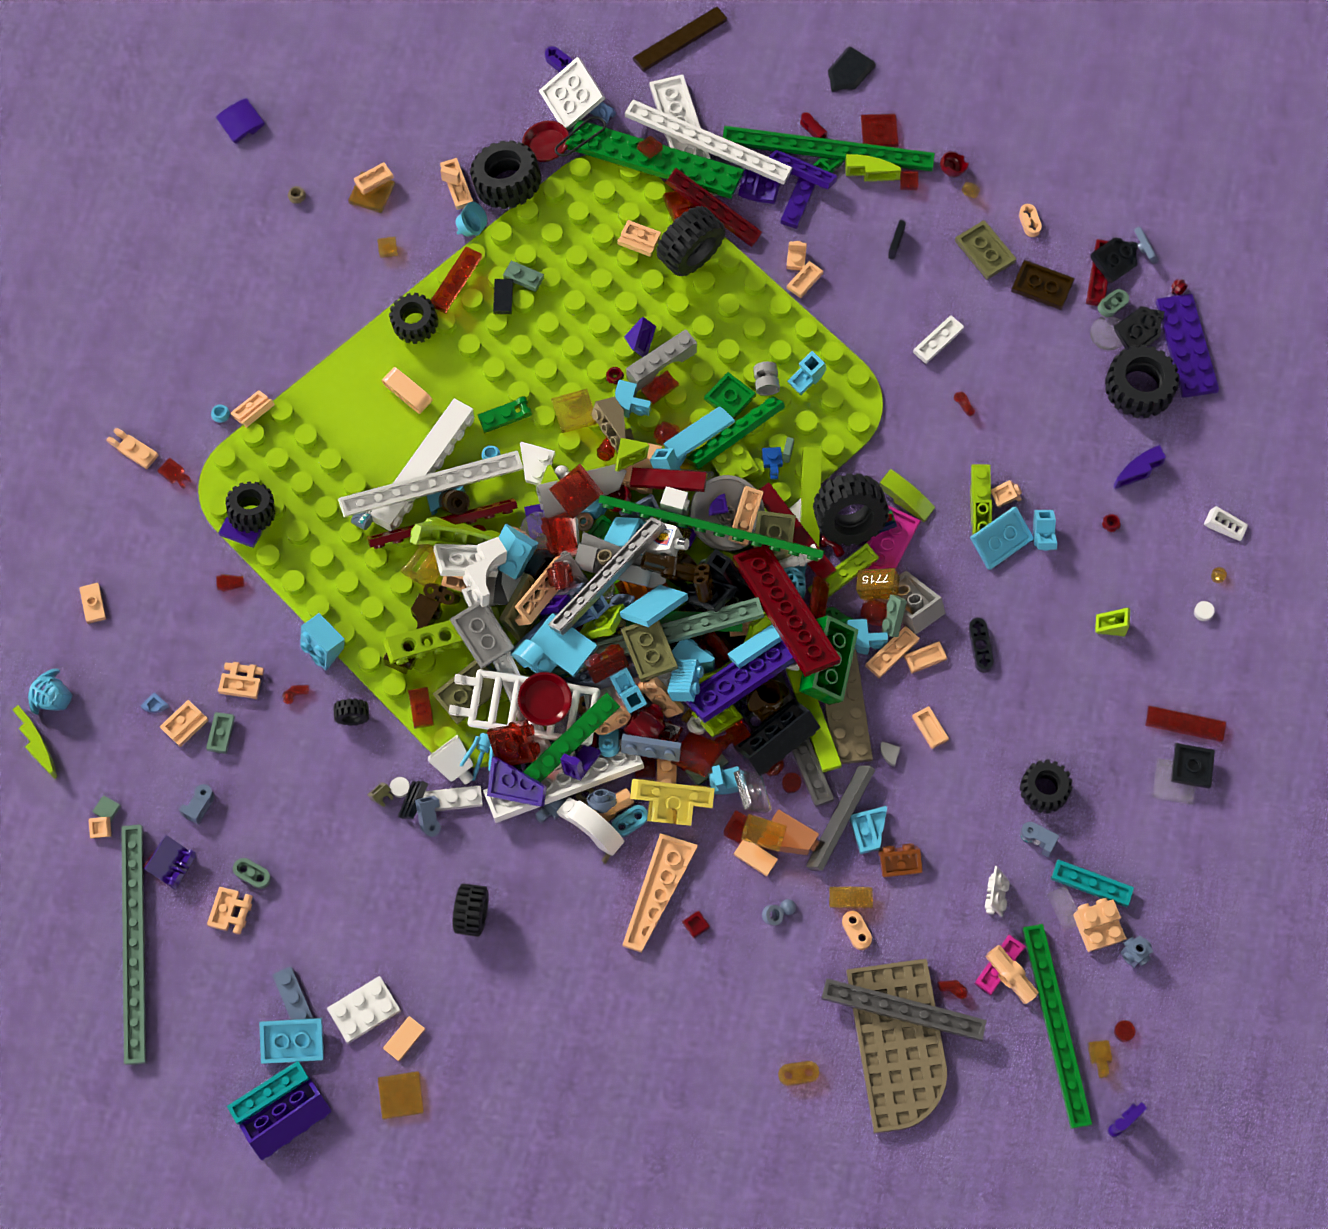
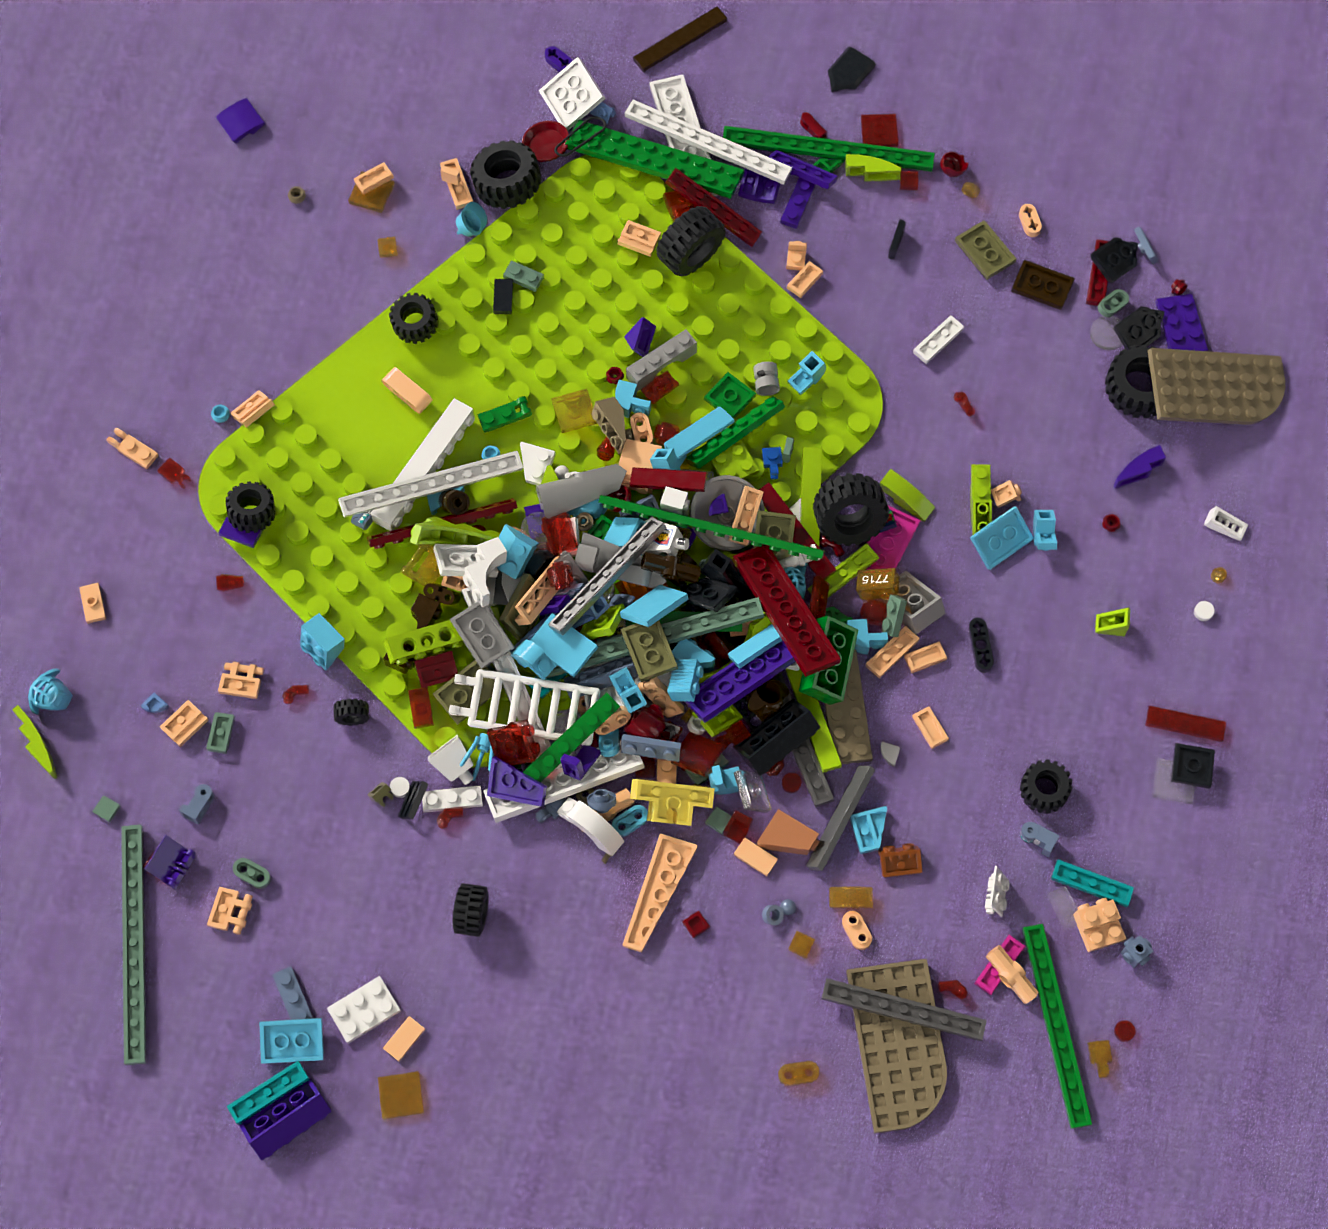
(100, 827): light nougat tile -> none
(427, 815): sand blue leg -> none
(436, 669): none -> dark red plate
(447, 814): none -> clear red arm
(456, 279): clear red plate -> none
(544, 699): dark red piece -> none
(576, 491): clear red slope -> none
(603, 557): dark tan hinge -> none
(606, 663): clear red bracket -> none
(630, 453): lime slope -> none
(643, 431): none -> light nougat plate
(650, 147): clear red plate -> none
(703, 583): dark brown piece -> none
(718, 820): none -> sand green tile
(763, 832): clear yellow hinge -> none
(801, 944): none -> clear yellow plate
(1129, 1116): dark purple plate -> none
(1215, 386): none -> dark tan plate

